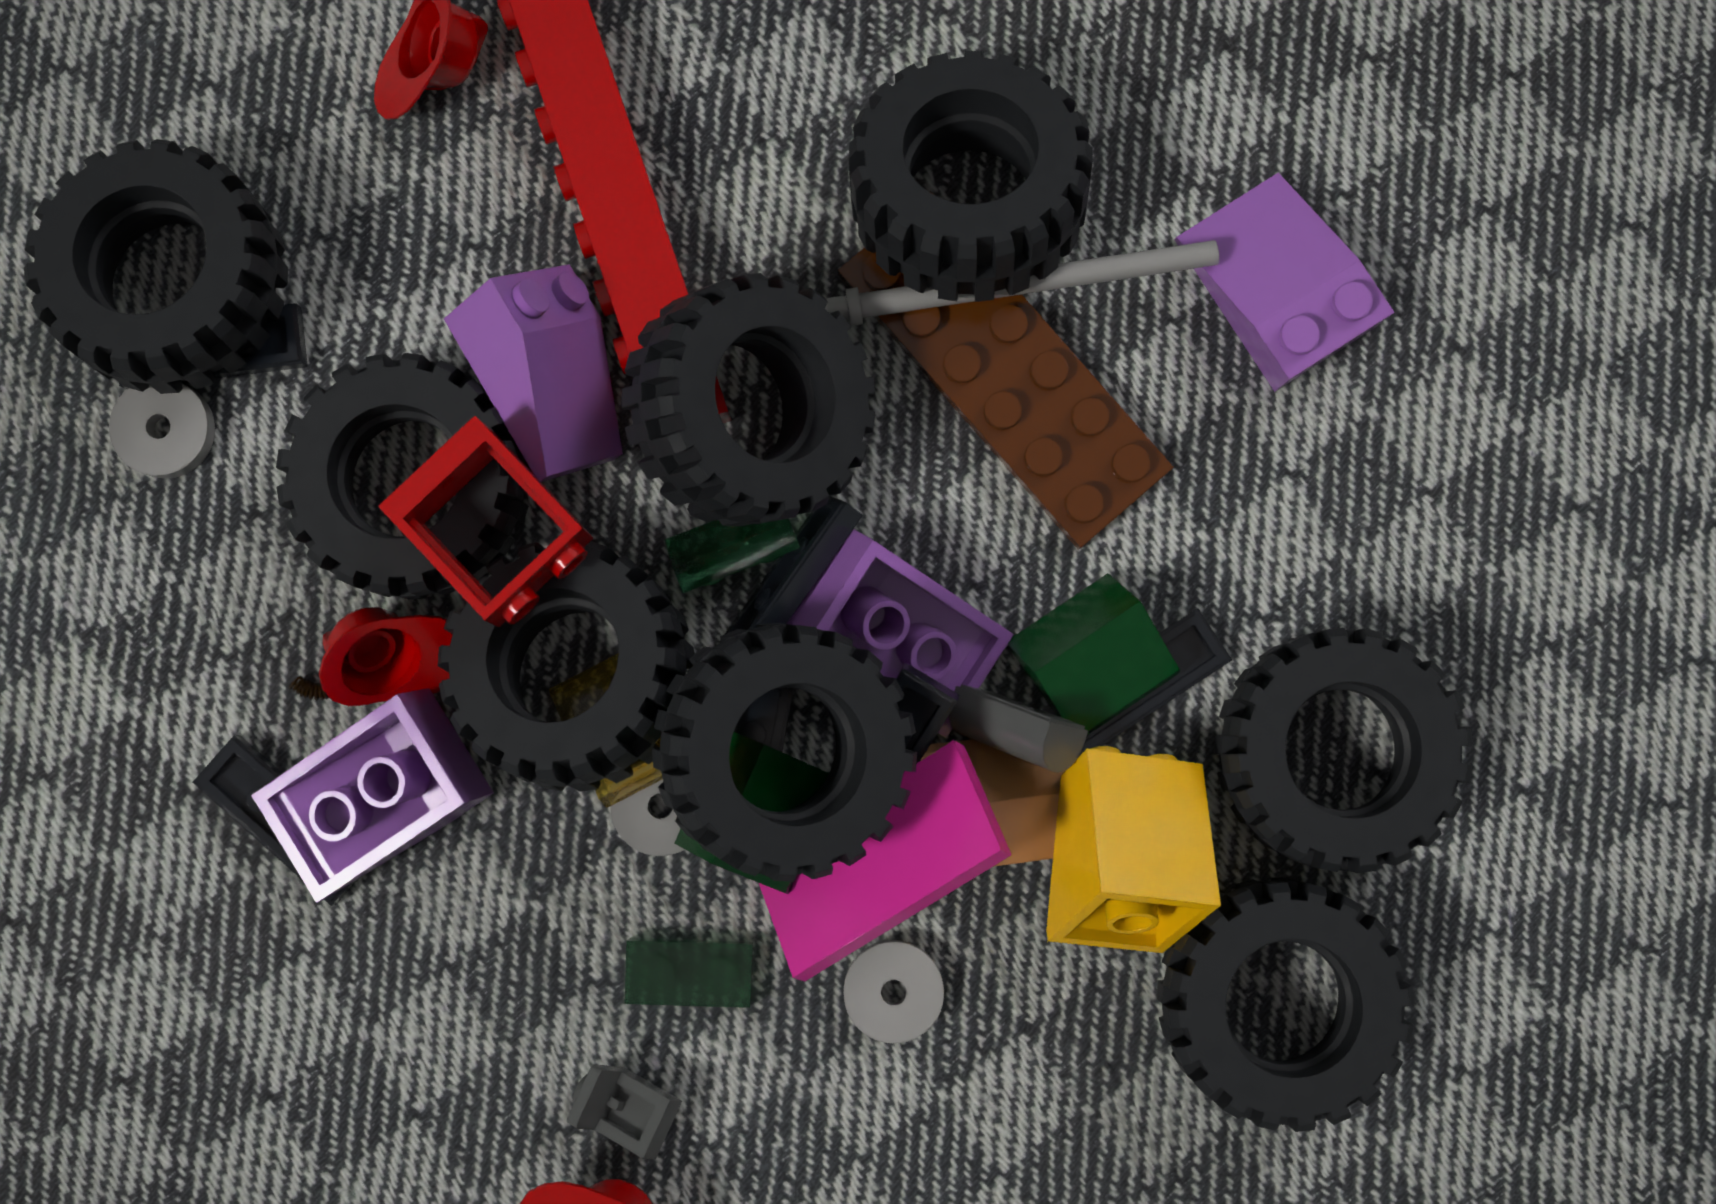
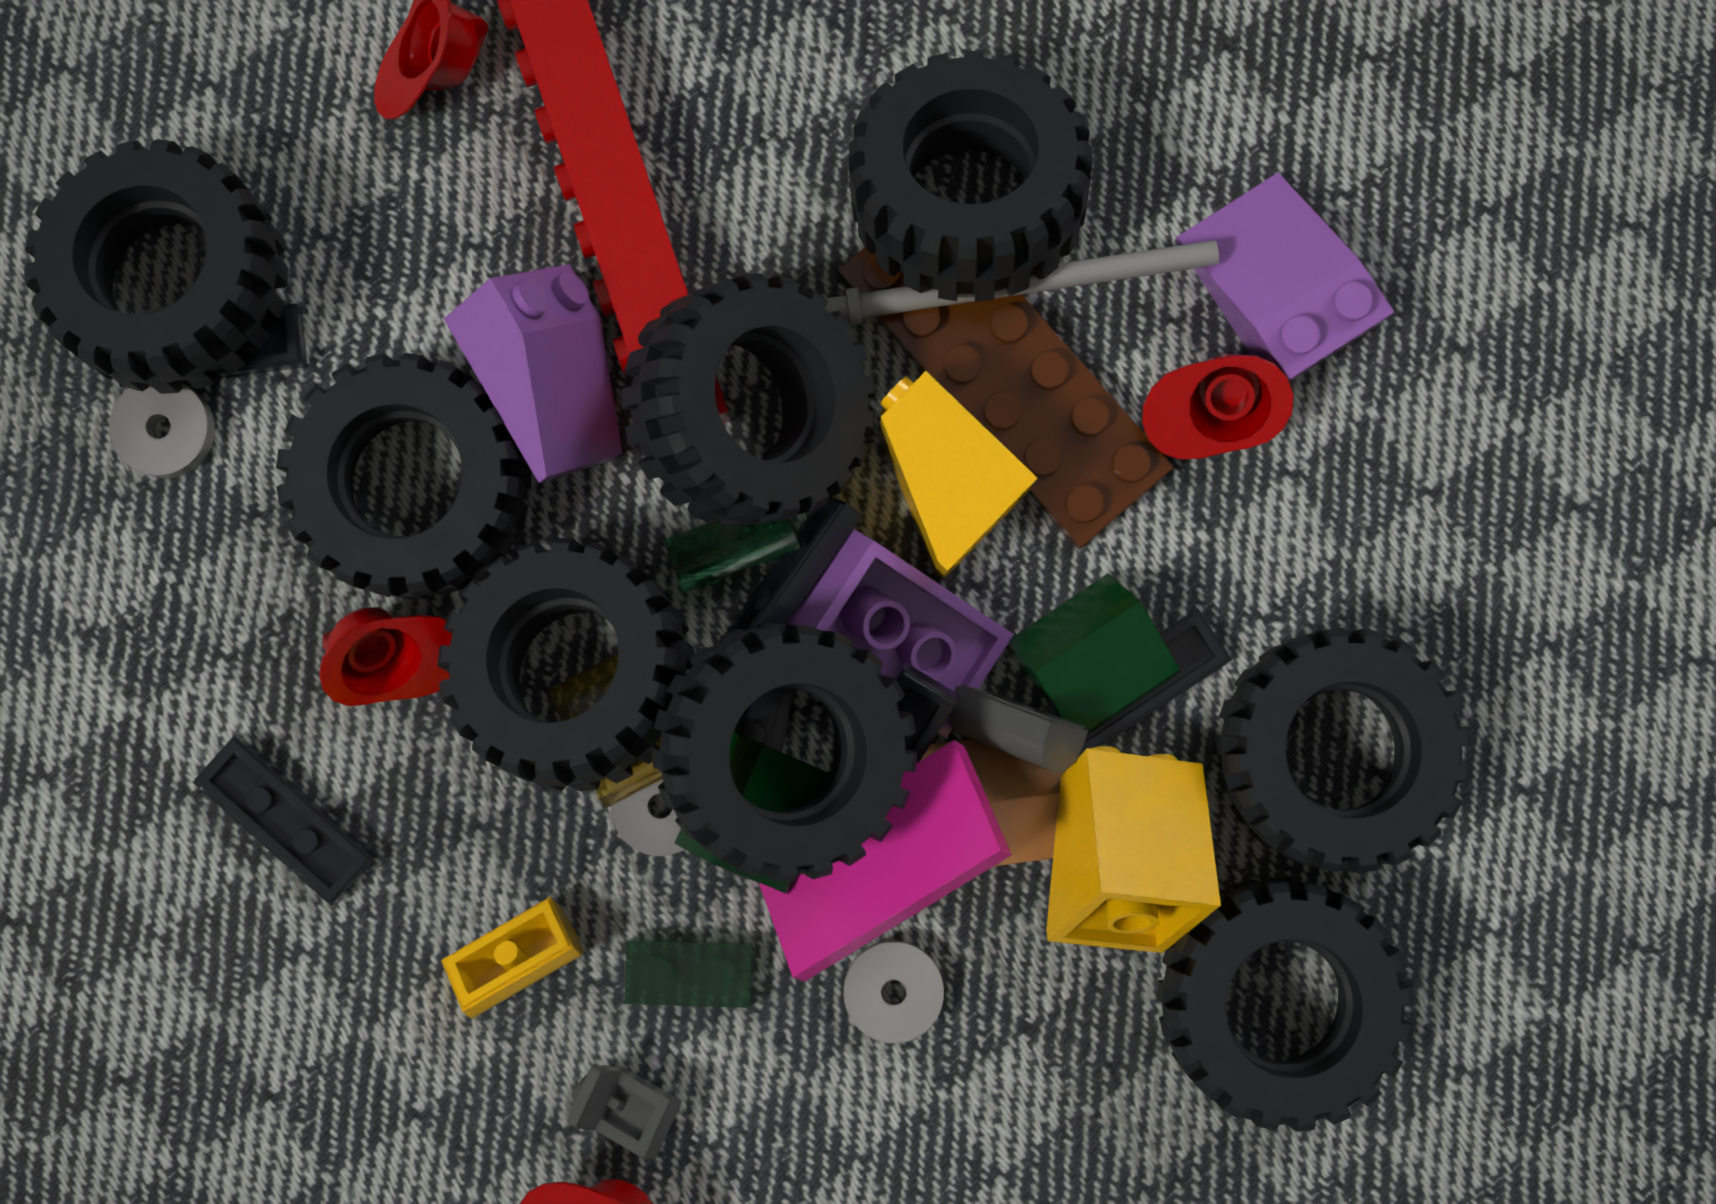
(308, 688): dark brown leg -> none
(372, 792): medium lavender slope -> none
(445, 476): red window -> none
(512, 957): none -> yellow brick
(948, 469): none -> yellow slope
(1217, 406): none -> red piece

